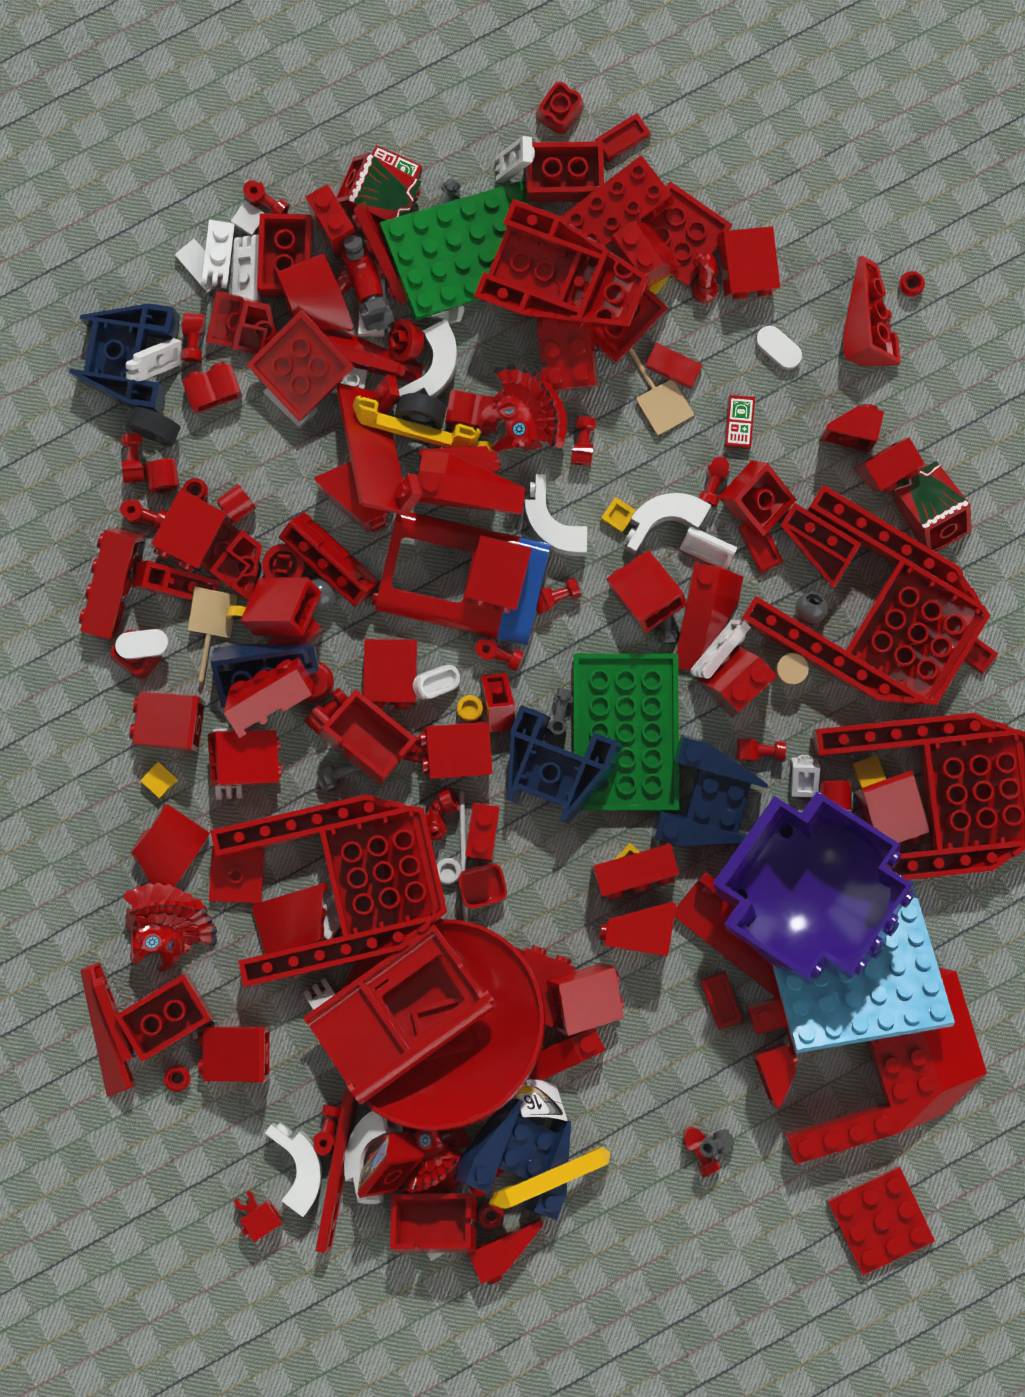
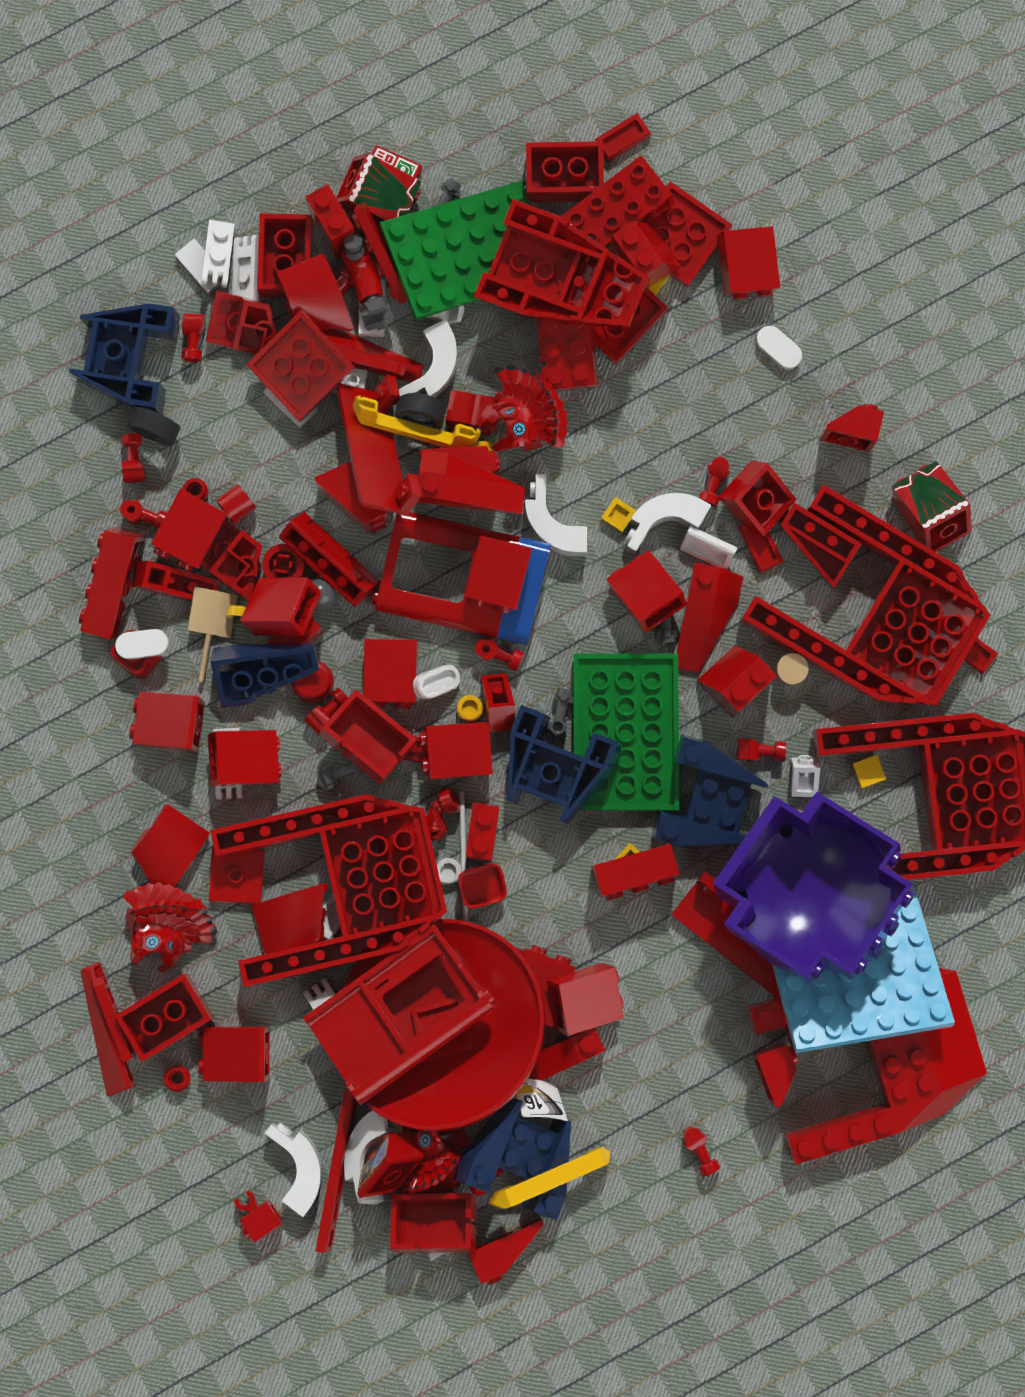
(154, 360): white hinge -> none
(159, 780): yellow tile -> none
(162, 476): red piece -> none
(211, 387): red brick -> none
(247, 219): white tile -> none
(256, 195): red leg -> none
(266, 693): red wedge -> none
(325, 1140): red leg -> none
(405, 340): red piece -> none
(487, 1224): red plate -> none
(514, 159): white hinge -> none
(549, 598): red leg -> none
(560, 108): red piece -> none
(583, 450): red leg -> none
(641, 930): red slope -> none
(663, 404): tan piece -> none
(673, 365): red tile -> none
(705, 287): red arm -> none
(720, 649): white hinge -> none
(721, 1000): red tile -> none
(721, 1143): dark grey bar -> none
(739, 422): tile -> none
(811, 608): dark grey piece -> none
(837, 791): red piece -> none
(867, 326): red wedge -> none
(881, 1220): red plate -> none
(890, 465): red slope -> none
(894, 808): red slope -> none
(914, 277): red plate -> none

